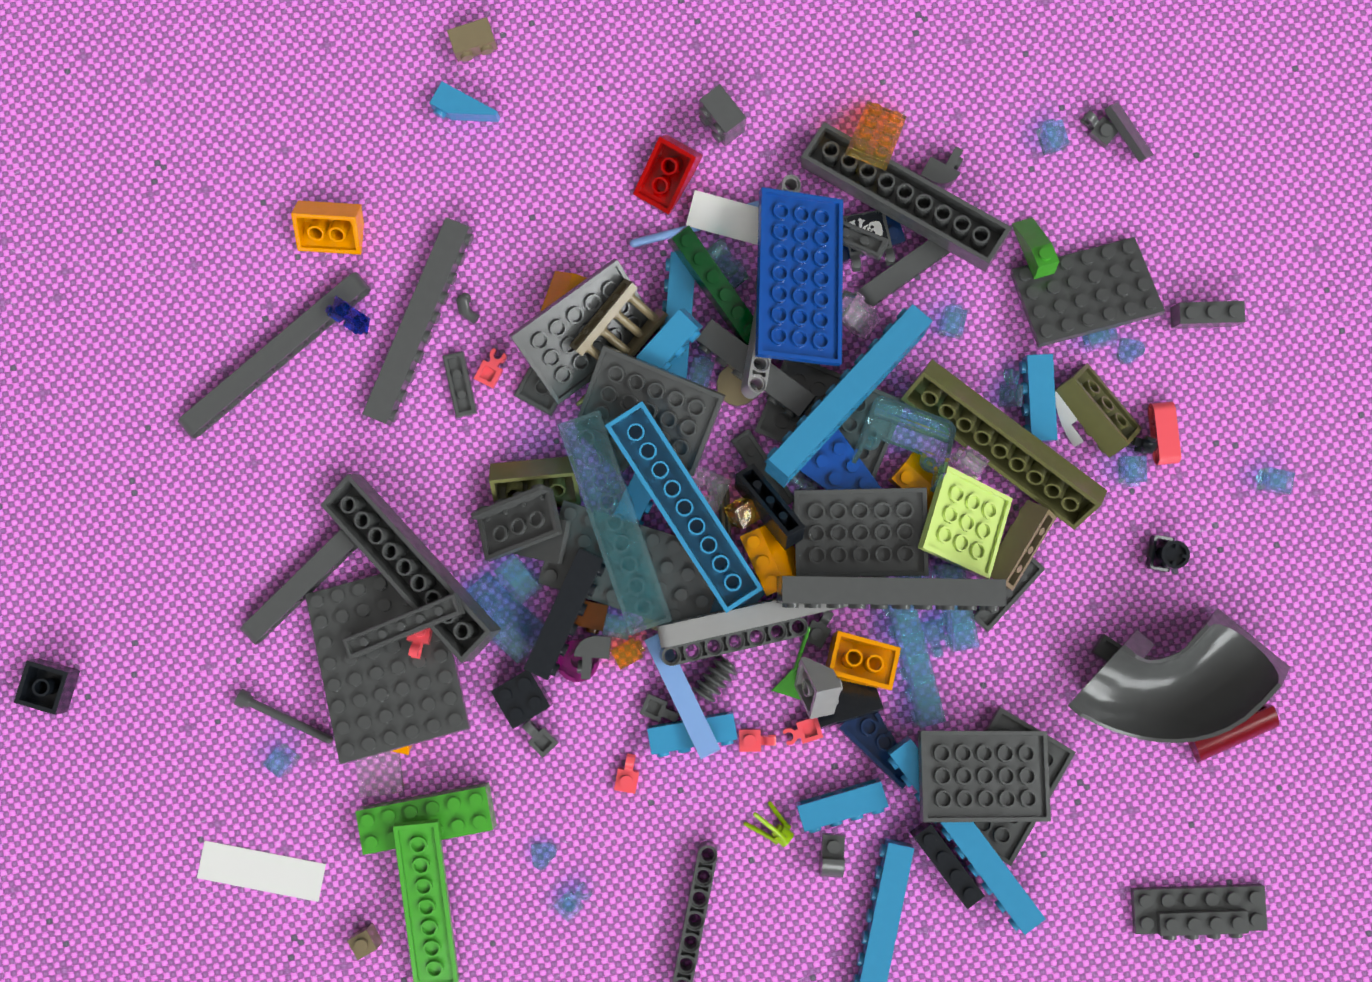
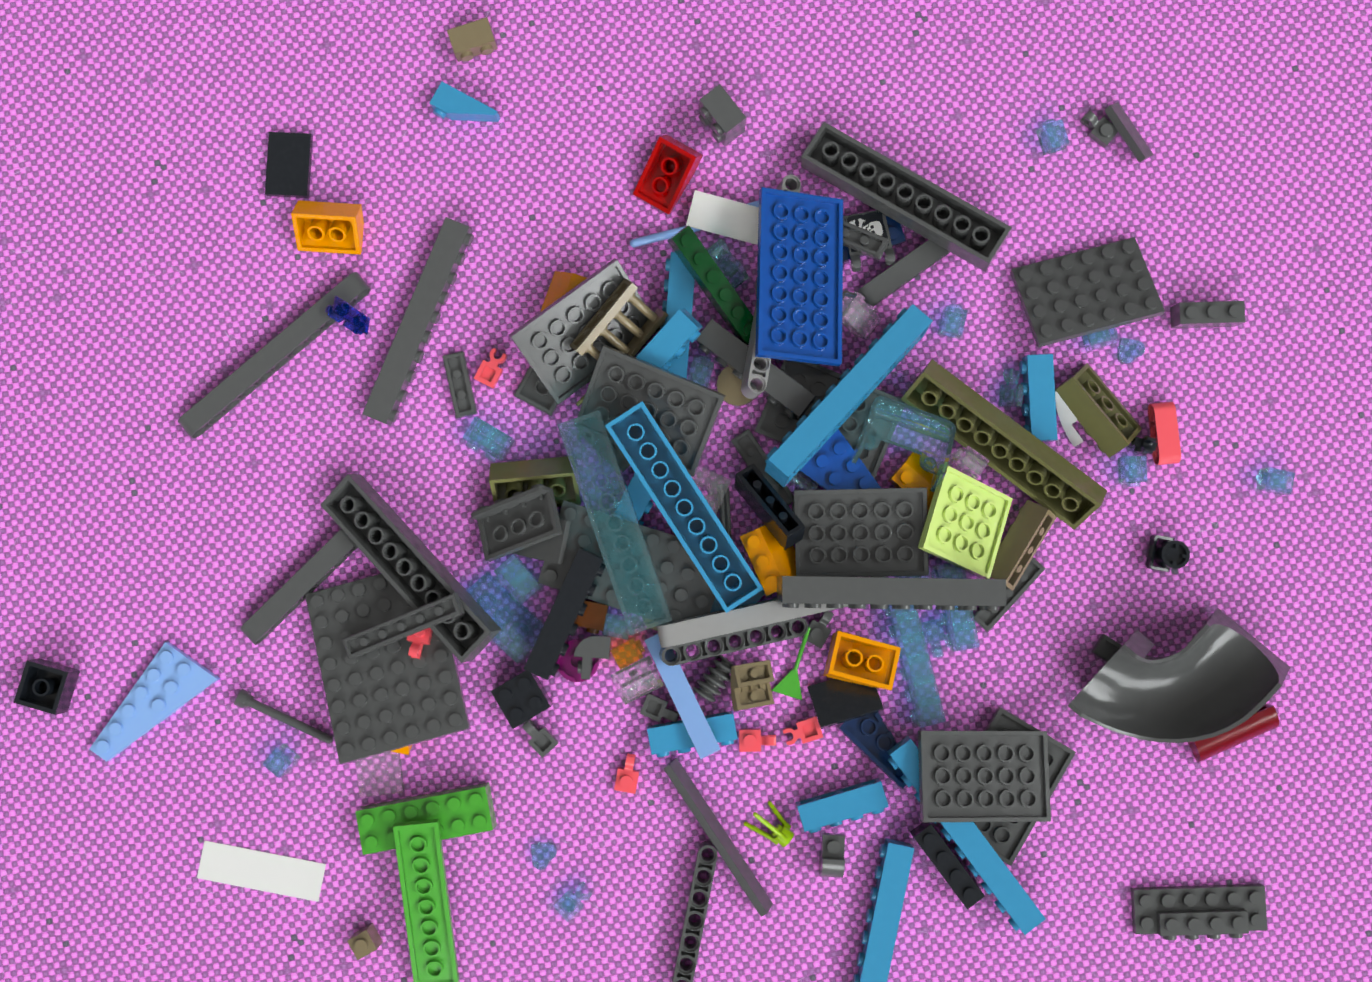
(160, 691): none -> light blue wing
(288, 164): none -> black tile
(464, 308): dark grey arm -> none
(488, 439): none -> clear light blue brick
(637, 680): none -> clear brick
(718, 837): none -> dark grey tile
(742, 513): clear yellow brick -> none
(751, 685): none -> dark tan slope
(817, 688): light grey slope -> none
(876, 135): clear yellow plate -> none
(943, 174): dark grey brick -> none
(1036, 248): bright green slope -> none

